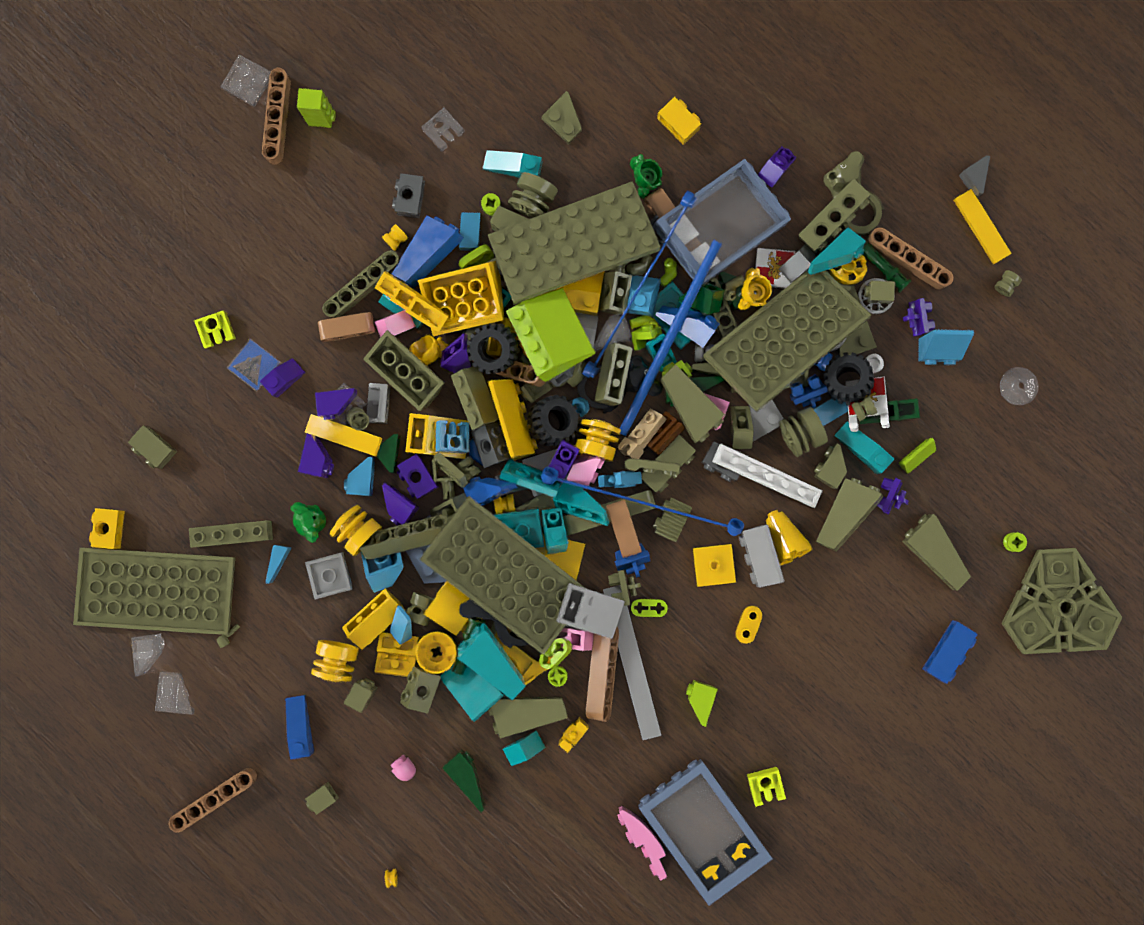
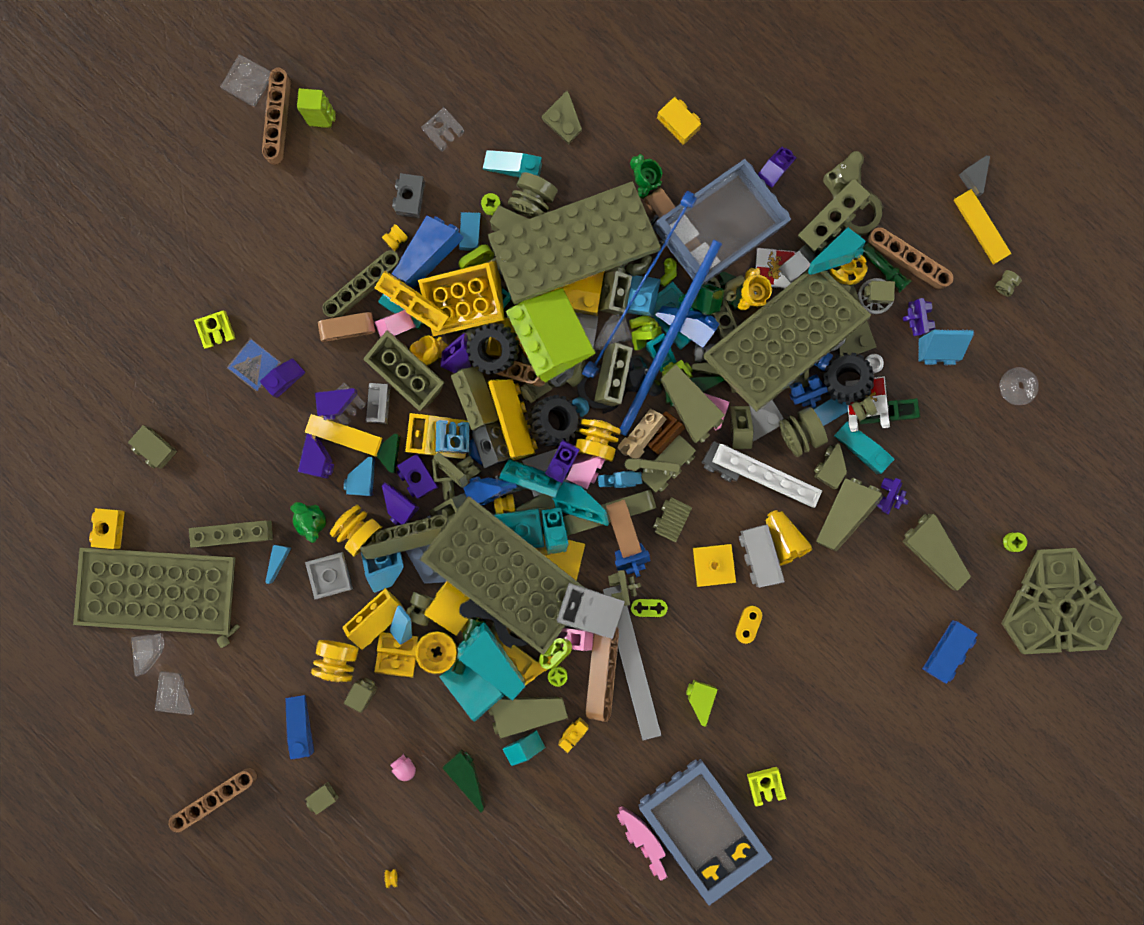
(359, 422): olive wheel -> none
(421, 700): olive brick -> none
(550, 476): blue piece -> none
(918, 455): lime slope -> none

